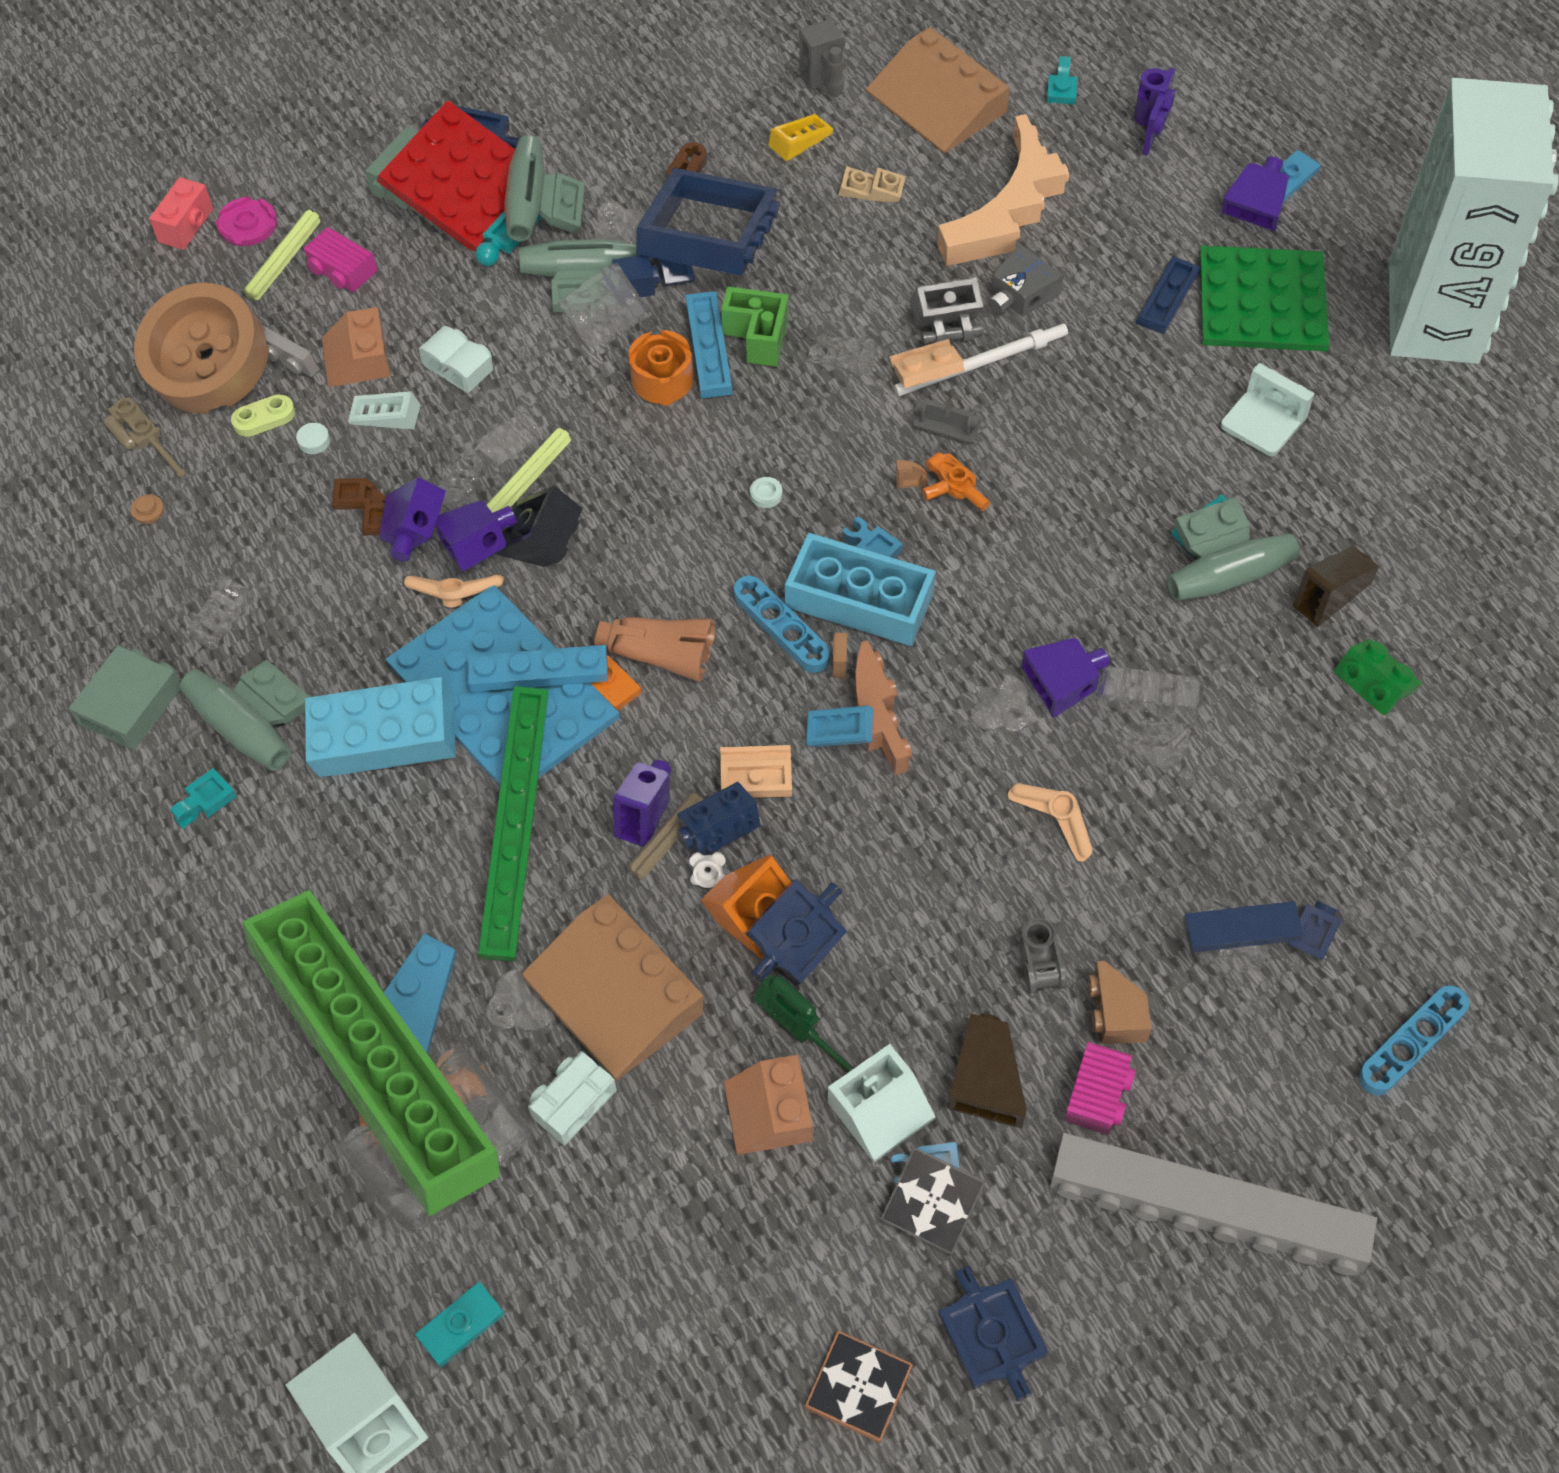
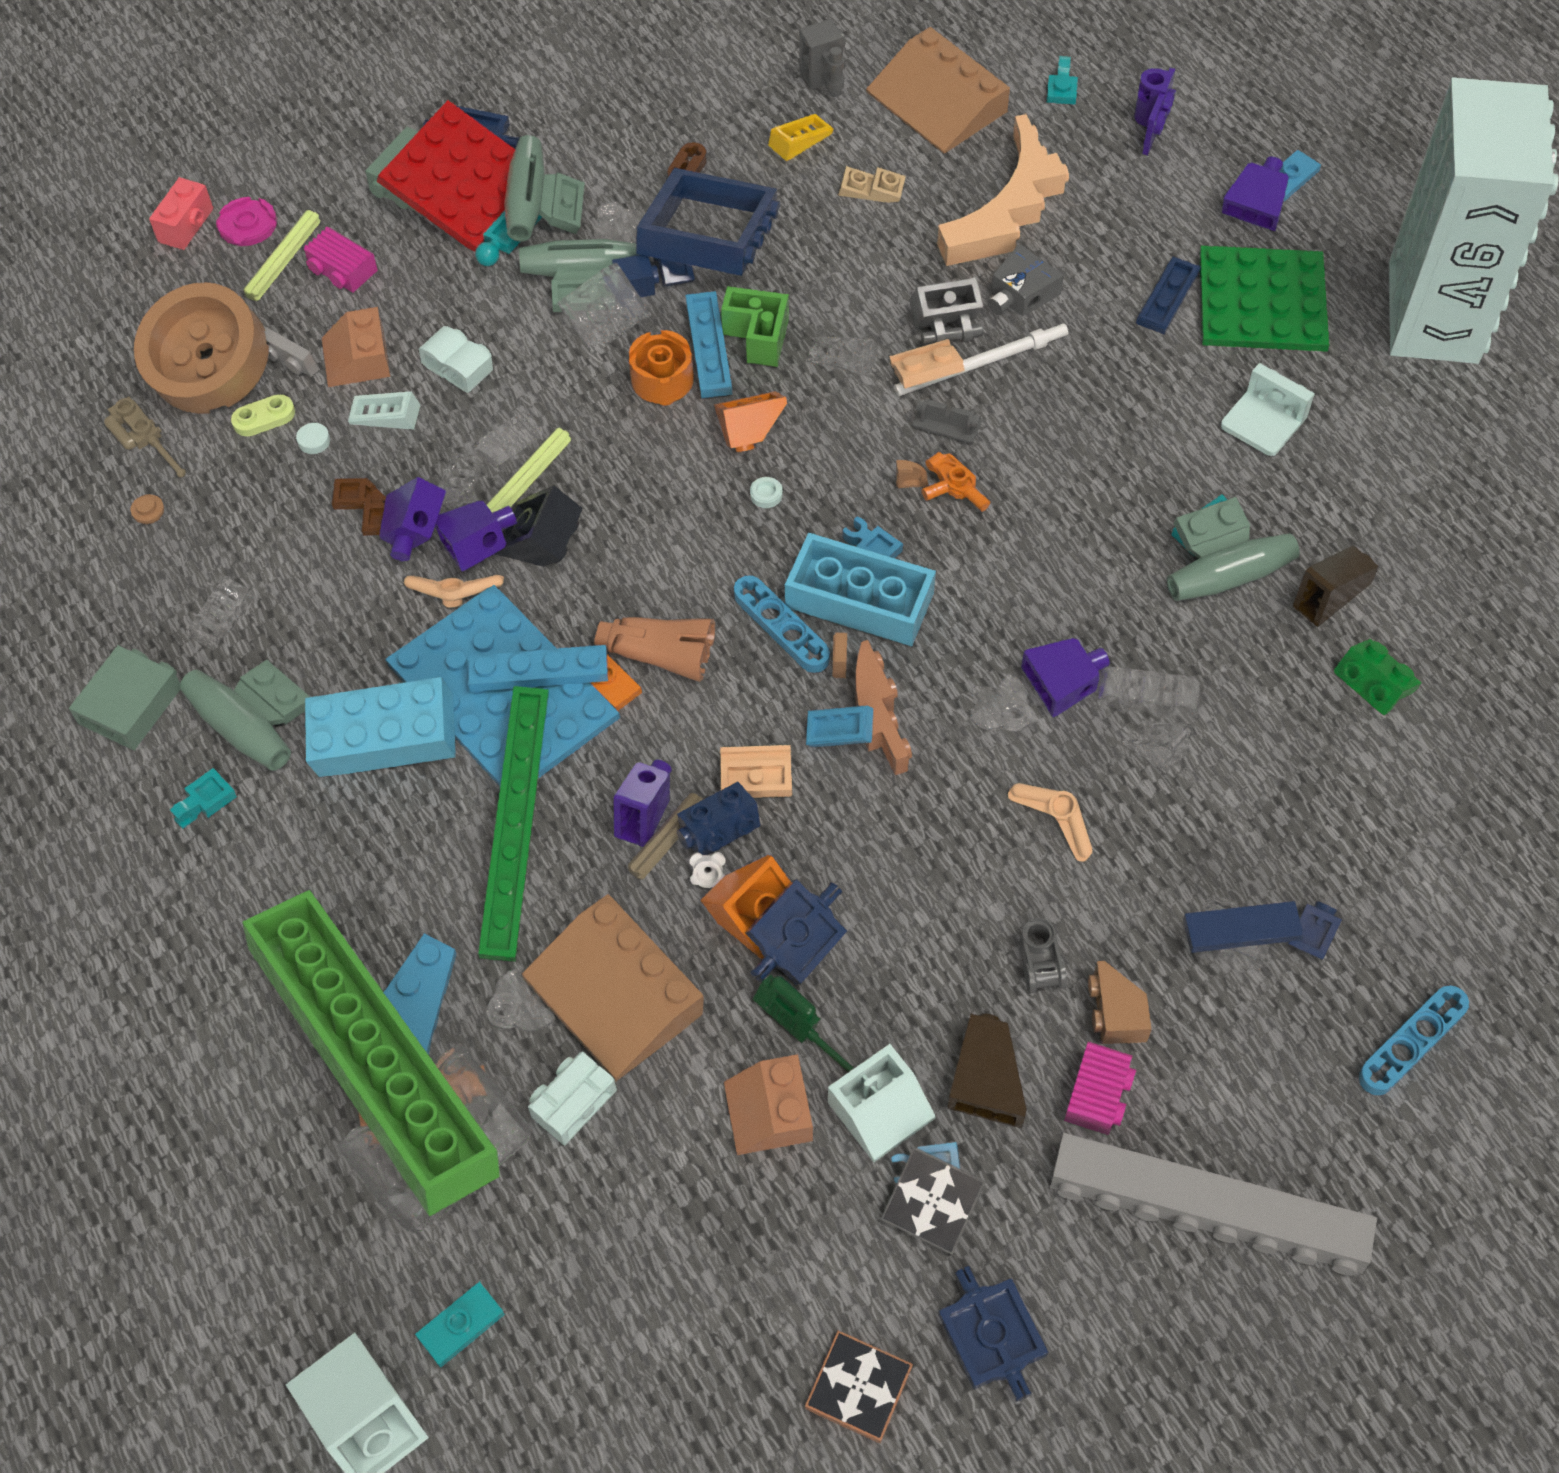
(749, 419): none -> orange slope

